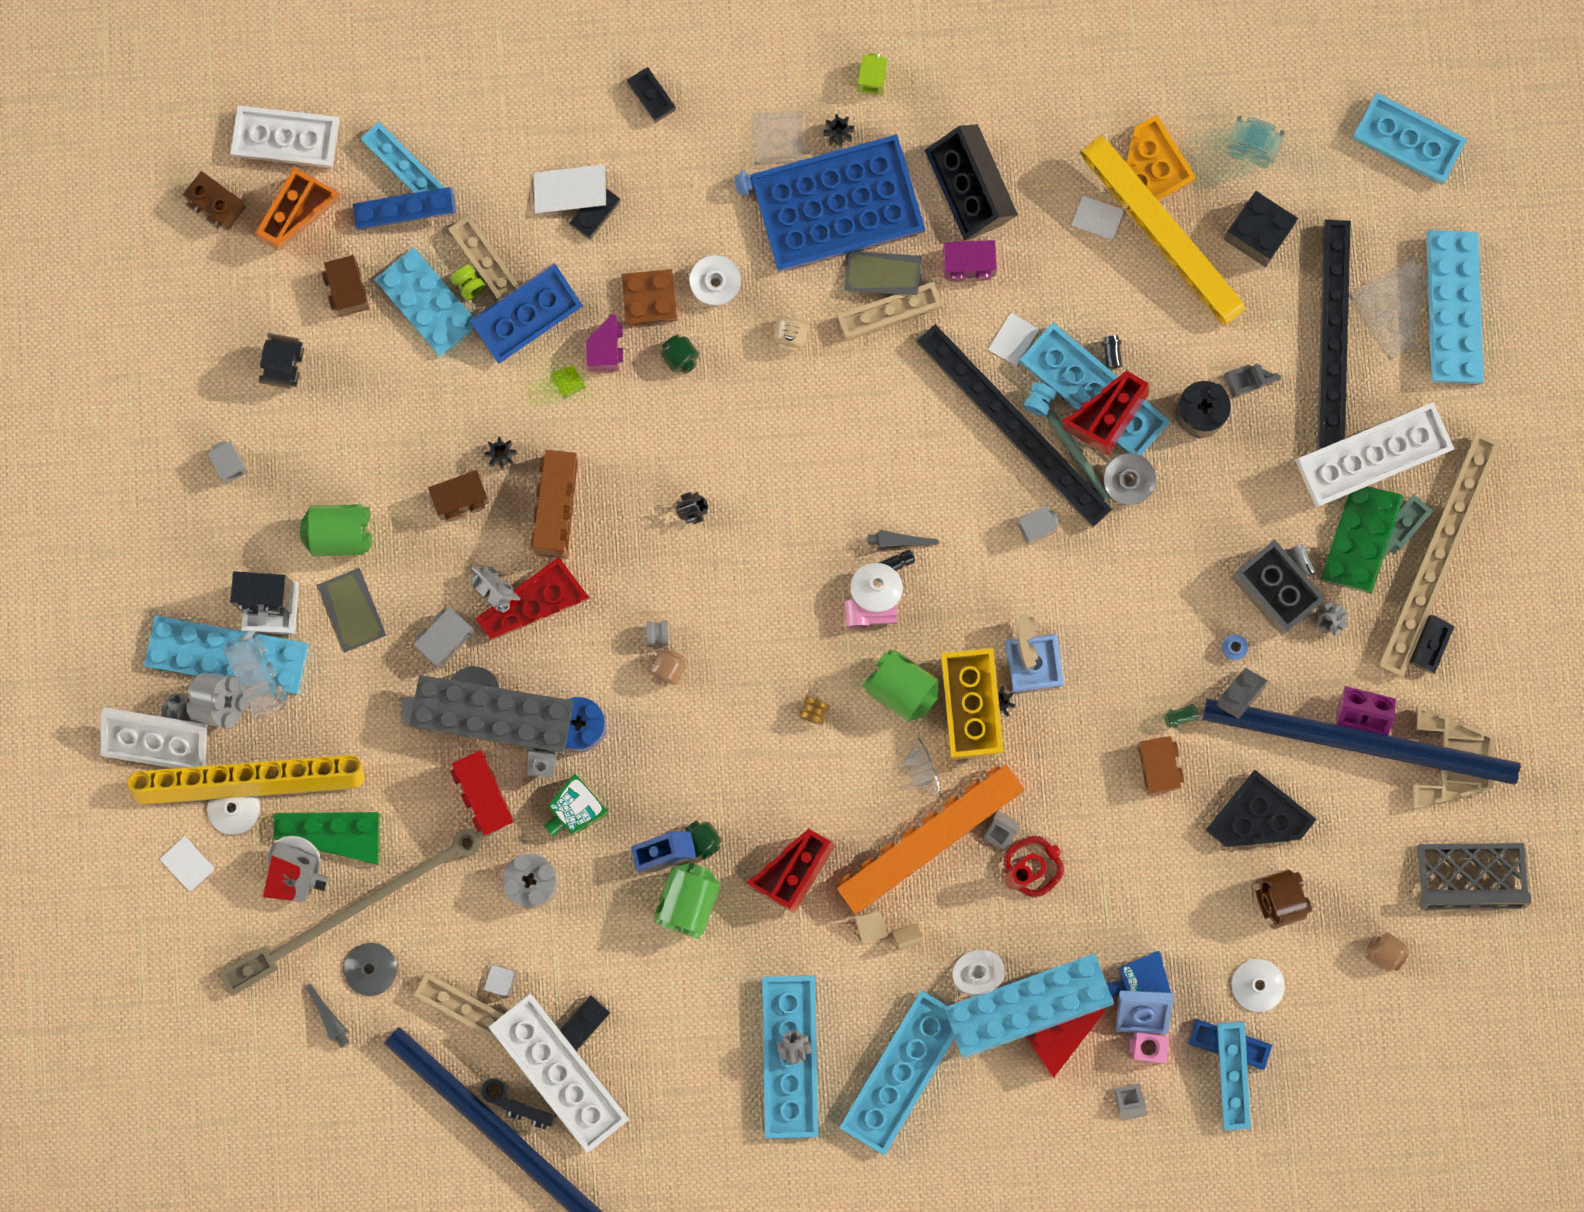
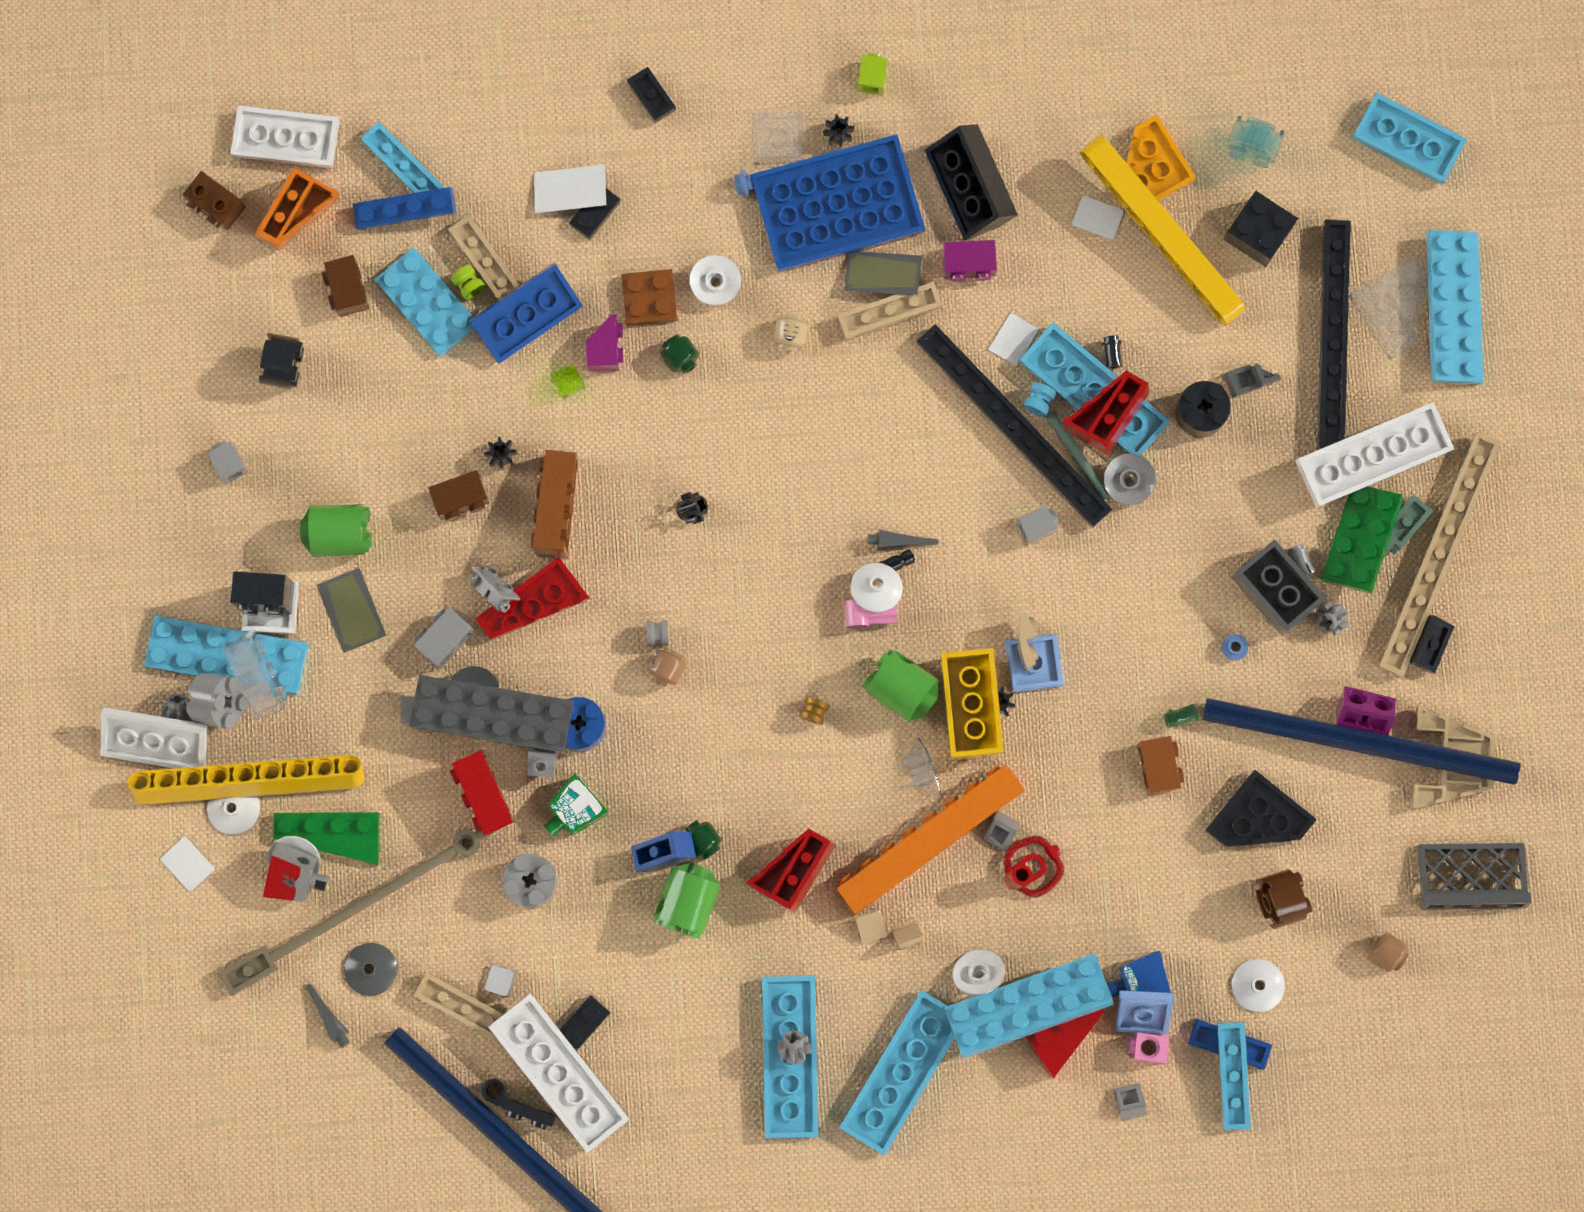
(1241, 693): dark grey plate -> none

